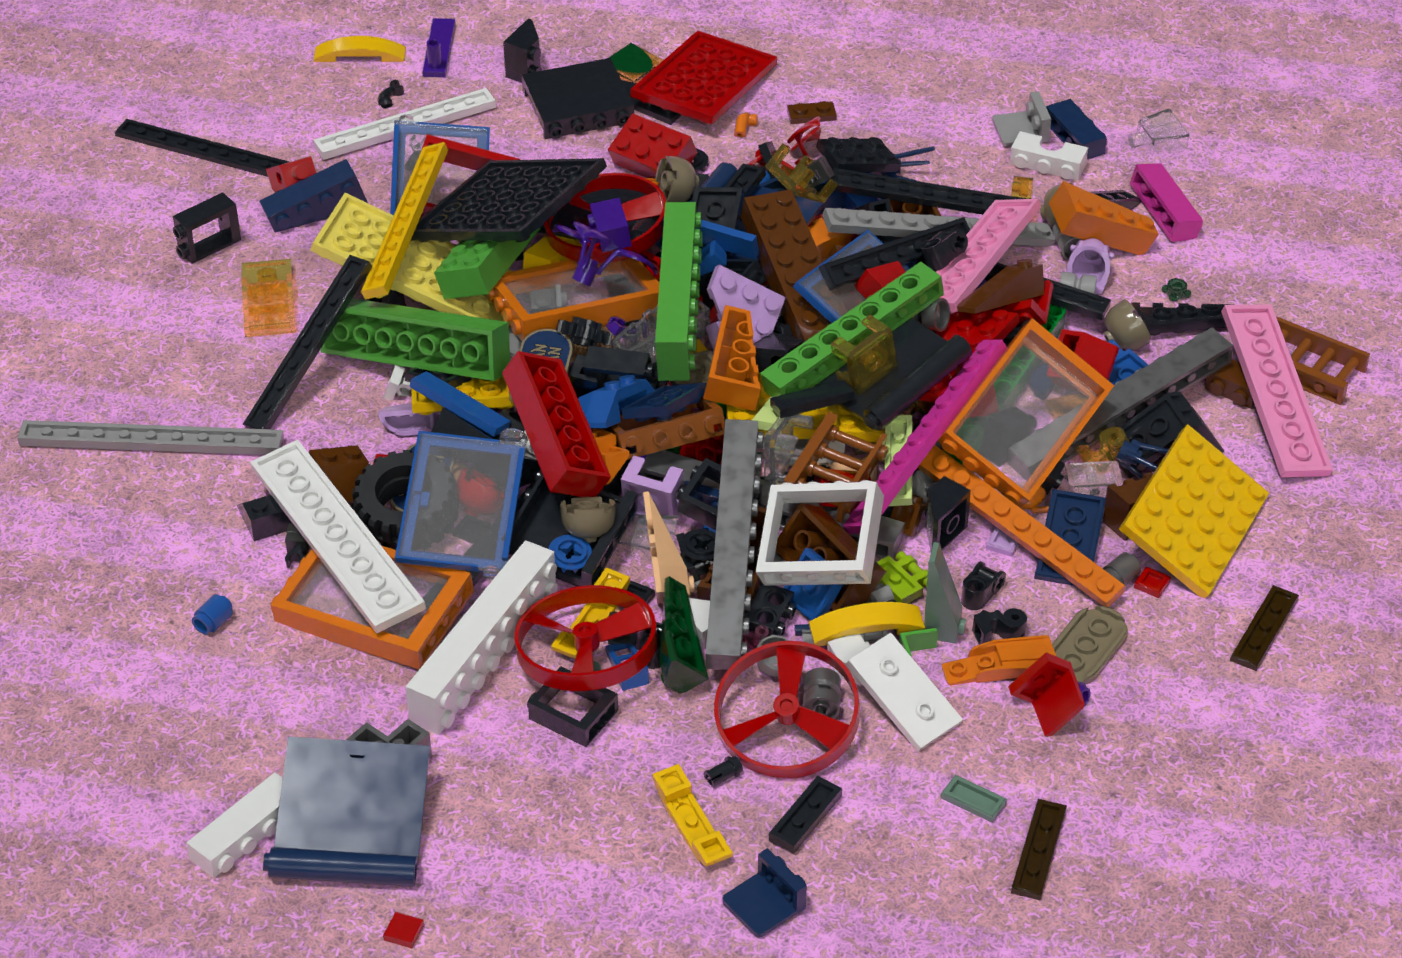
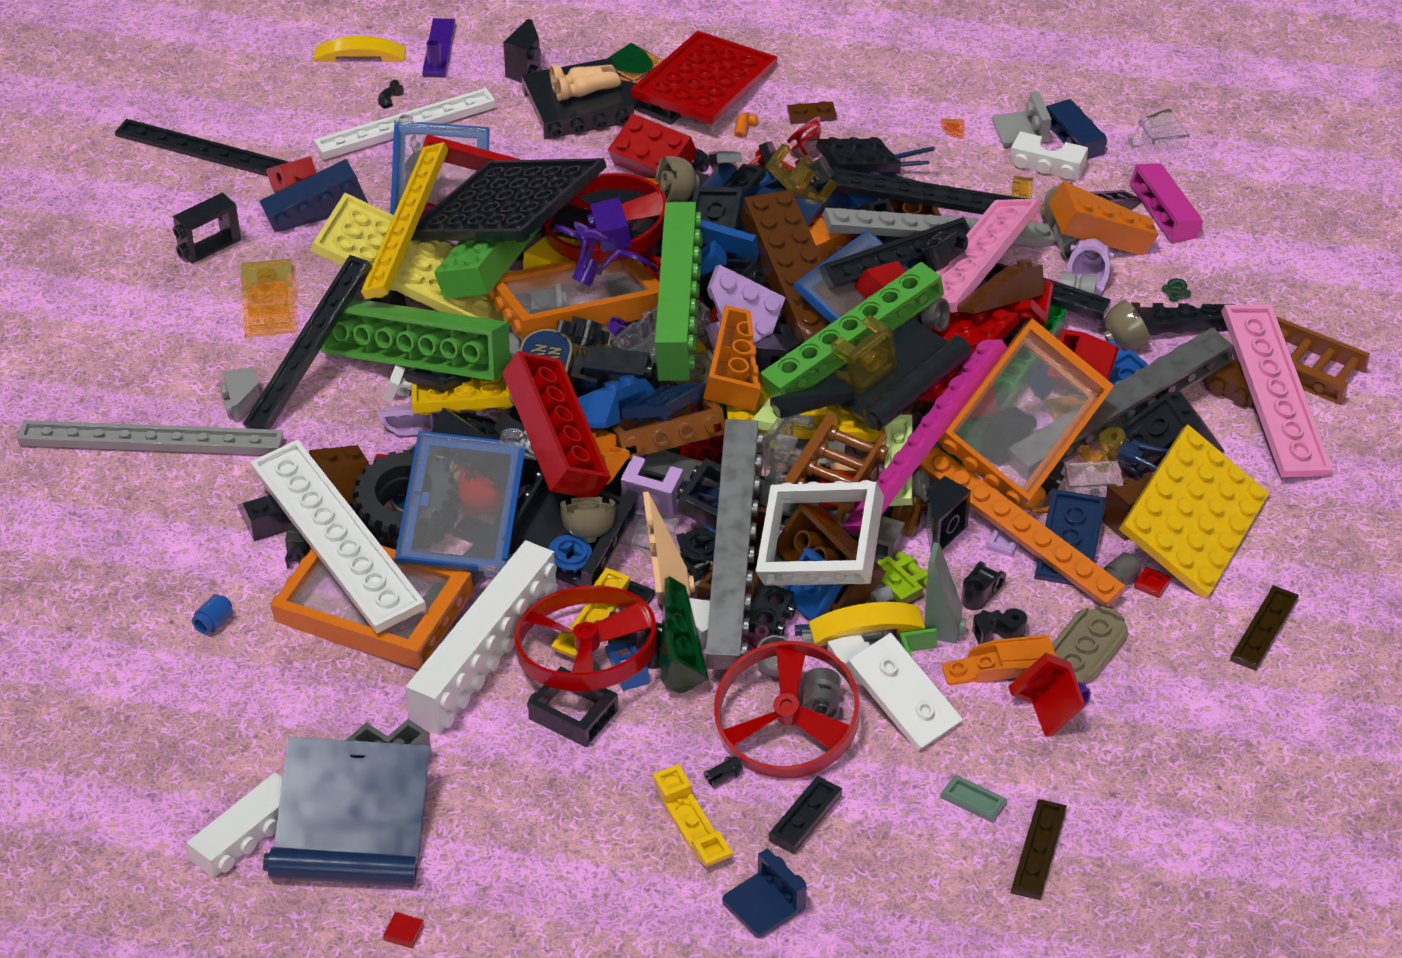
(241, 390): none -> light grey slope
(460, 403): blue tile -> none
(582, 80): none -> light nougat piece
(724, 156): none -> tile
(954, 127): none -> clear orange tile

